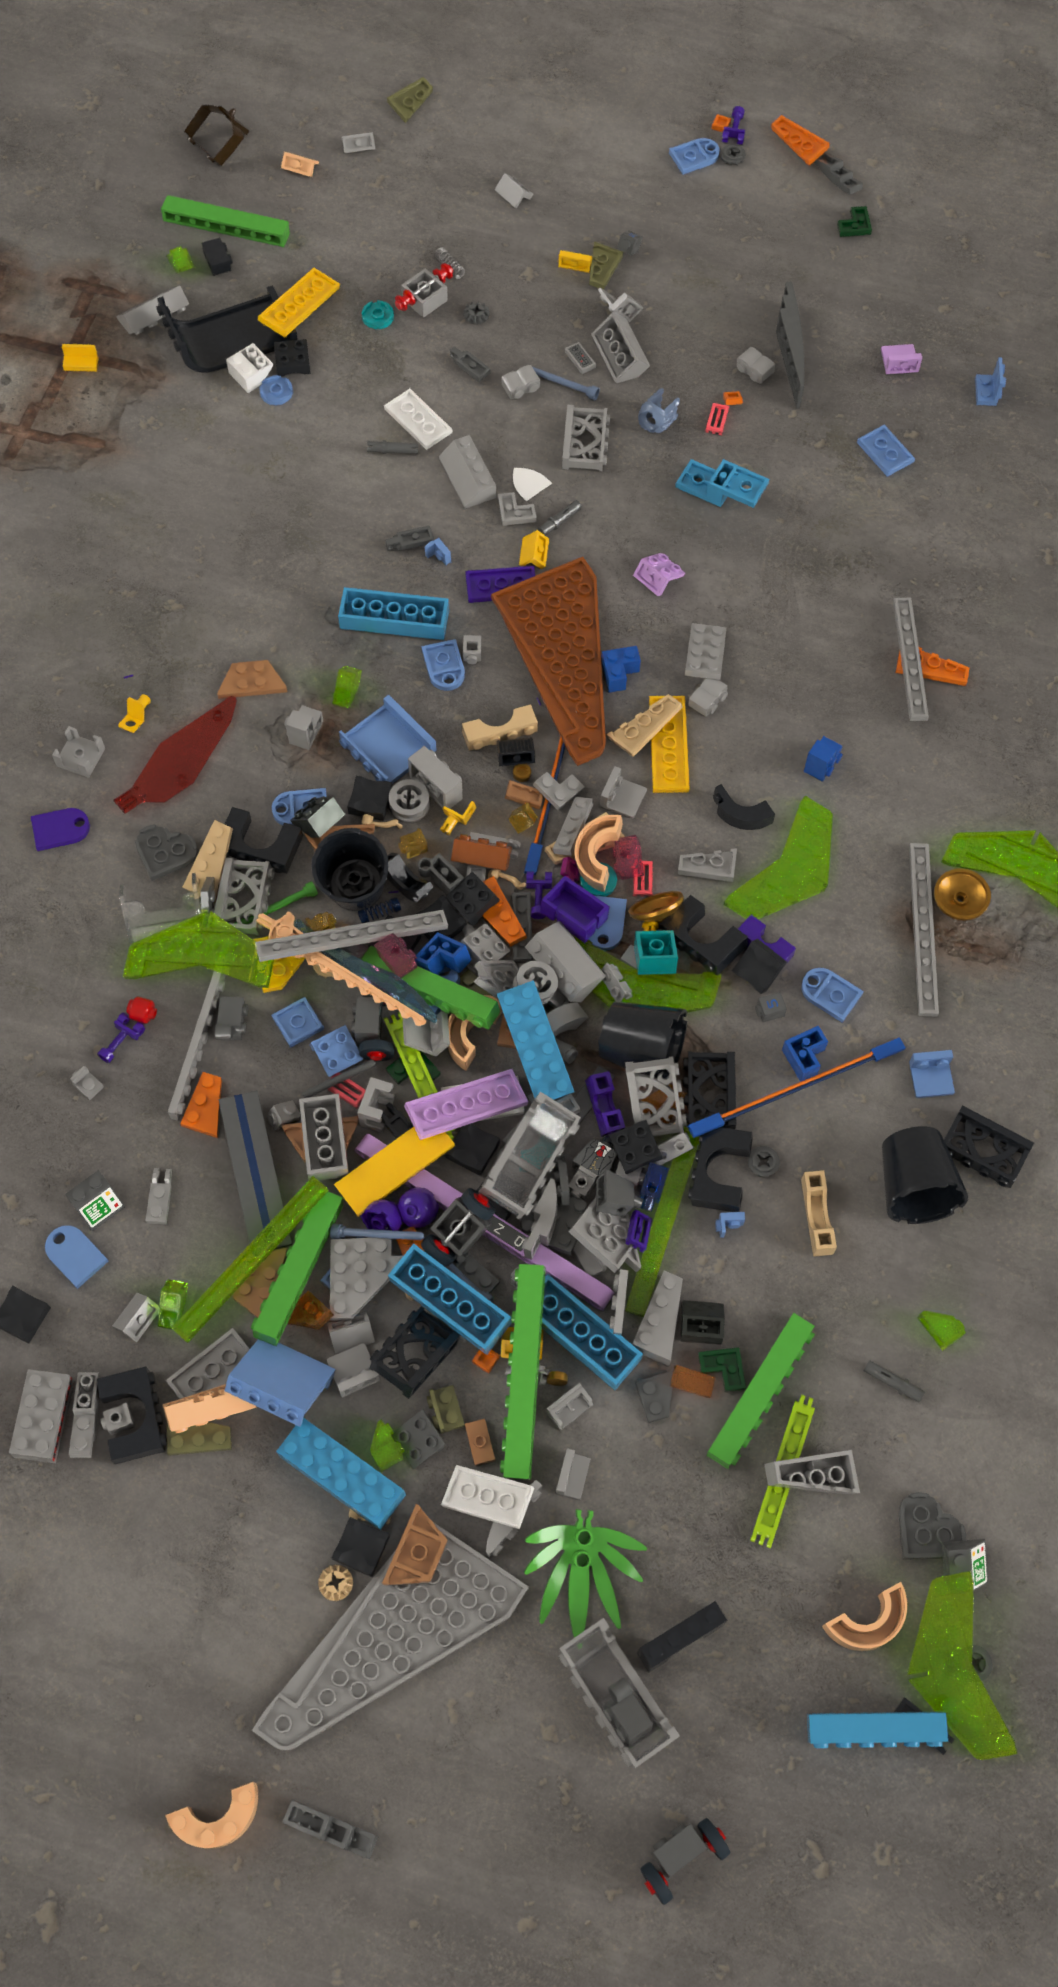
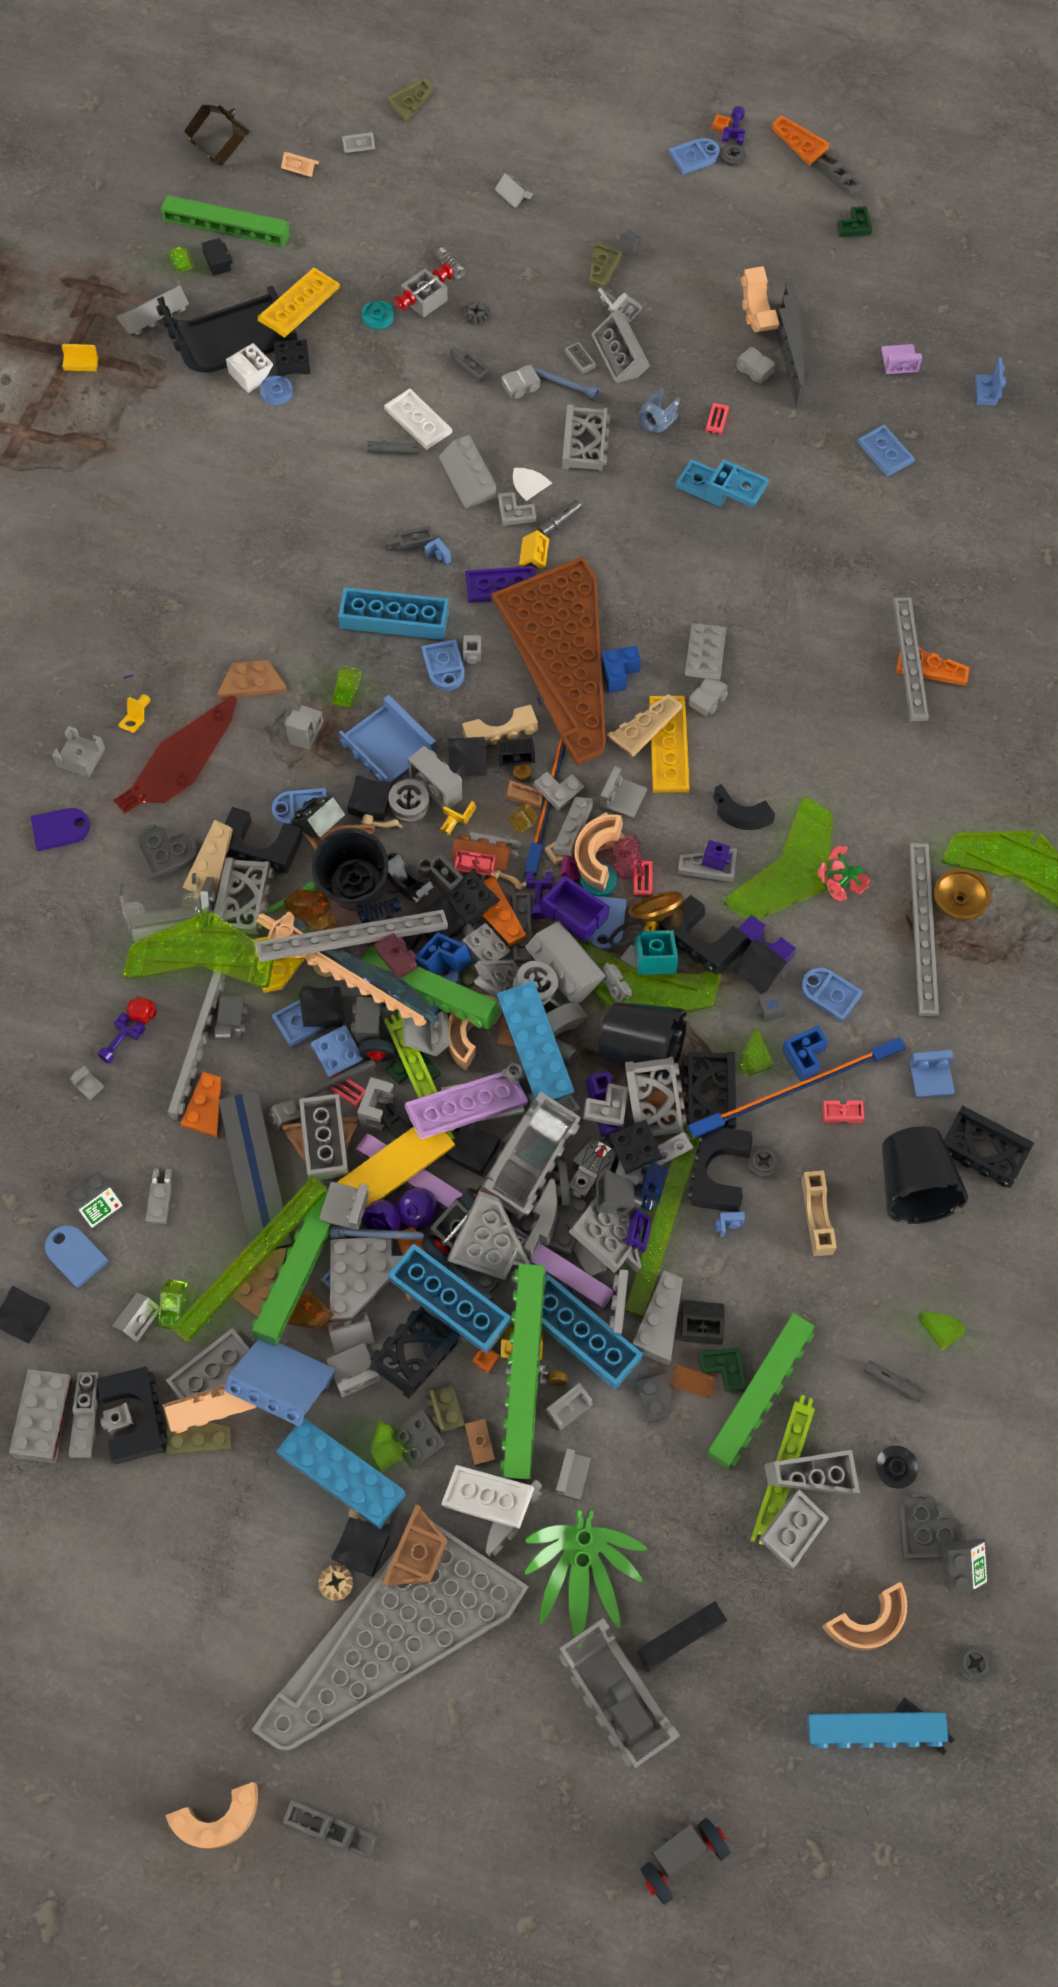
(307, 904): none -> clear orange brick
(321, 1006): none -> black brick
(345, 1205): none -> light grey bracket
(413, 844): clear yellow brick -> none
(468, 756): none -> black brick
(475, 860): none -> coral piece
(488, 1240): none -> light grey wing
(515, 1068): none -> light grey plate
(575, 261): yellow panel -> none
(608, 1111): none -> light grey plate
(630, 939): none -> black tyre
(656, 572): lavender bracket -> none
(717, 855): none -> dark purple brick
(732, 398): orange tile -> none
(755, 301): none -> light nougat brick
(756, 1056): none -> clear neon green slope
(794, 1528): none -> light grey plate
(822, 758): blue brick -> none
(843, 873): none -> coral plant
(843, 1112): none -> coral piece
(904, 1460): none -> black dish
(952, 1682): clear neon green wing -> none

